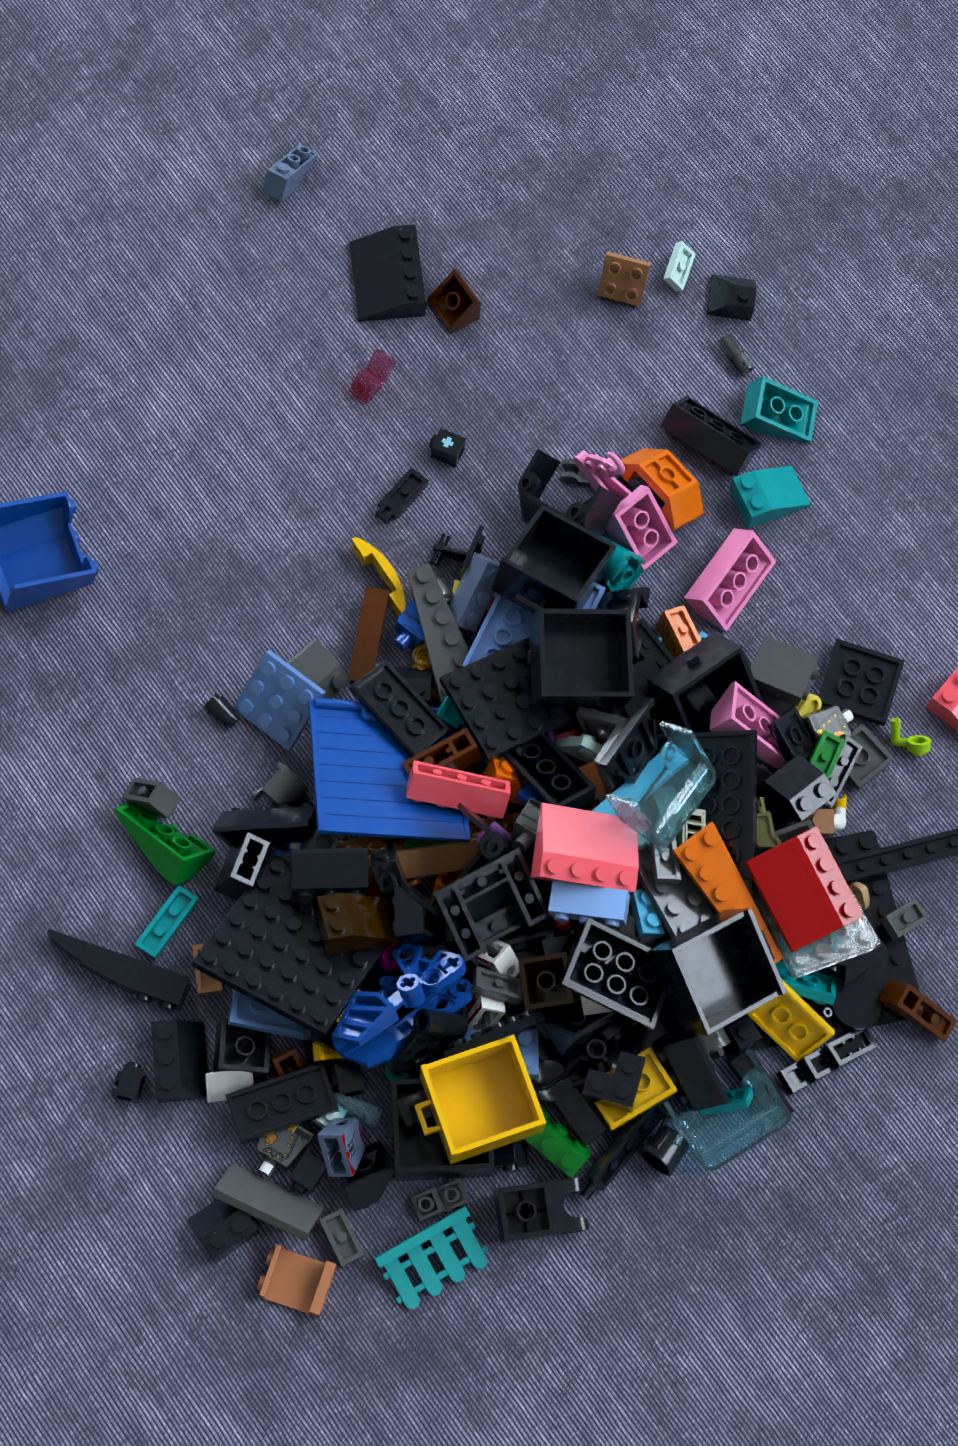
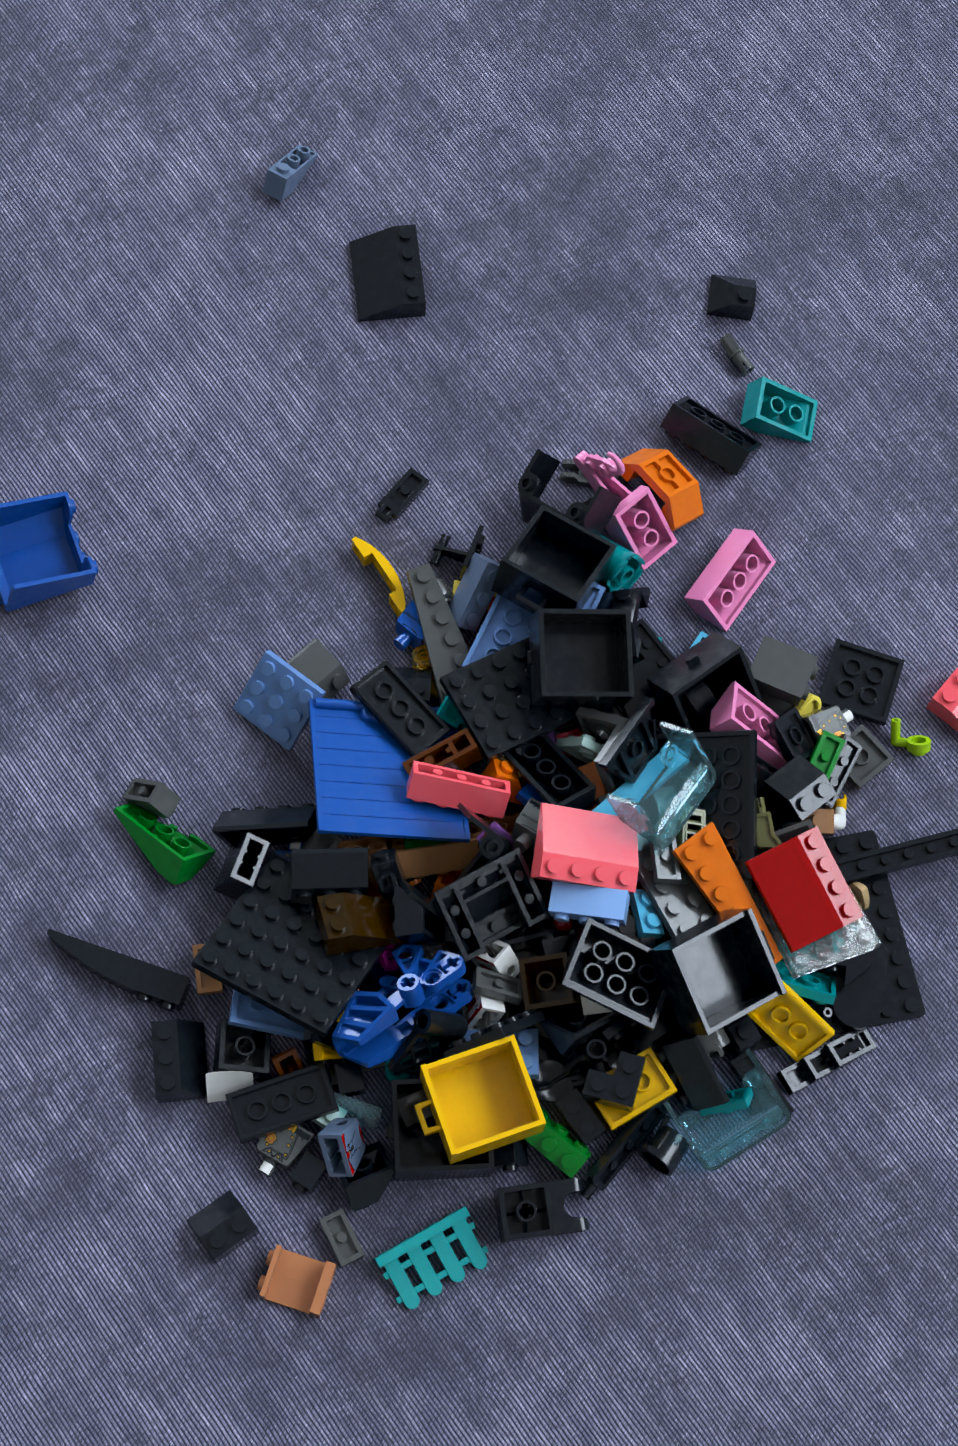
(129, 1083): black brick -> none
(166, 922): teal plate -> none
(221, 710): black cone -> none
(268, 1201): dark grey tile -> none
(282, 788): dark grey hat -> none
(369, 632): reddish brown slope -> none
(371, 380): clear pink slope -> none
(441, 1199): dark grey slope -> none
(447, 447): black brick -> none
(455, 302): reddish brown slope -> none
(623, 278): medium nougat plate -> none
(677, 630): orange panel -> none
(679, 266): light aqua plate -> none
(767, 494): teal slope -> none
(904, 919): dark grey plate -> none
(917, 1009): reddish brown slope -> none

